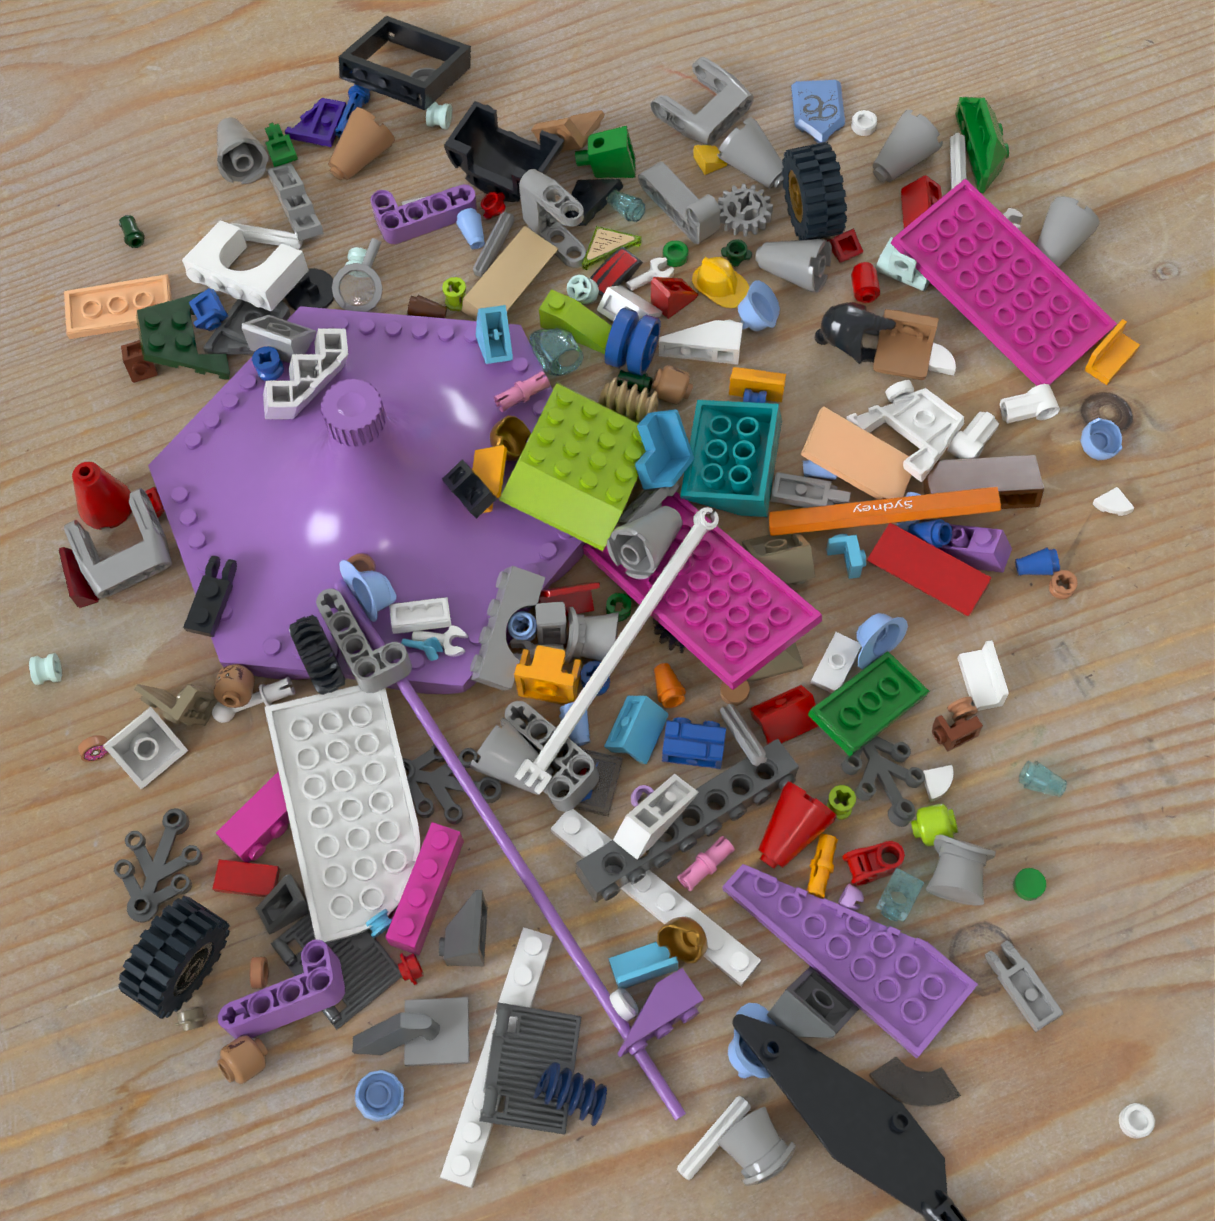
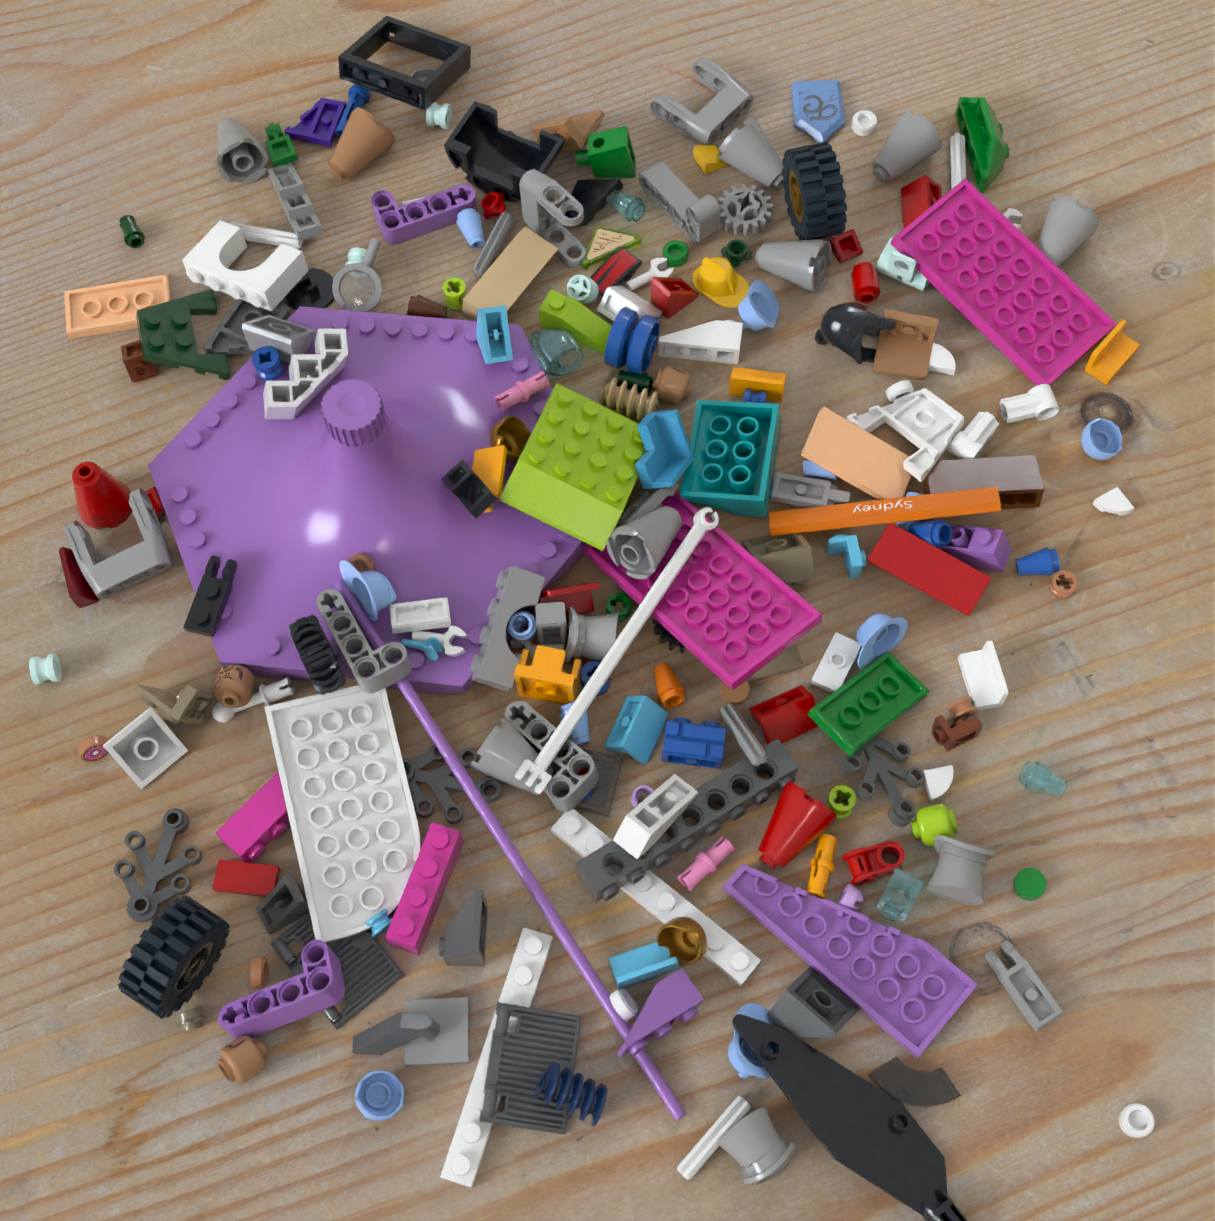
(208, 310): blue bracket -> none
(410, 968): red plate -> none

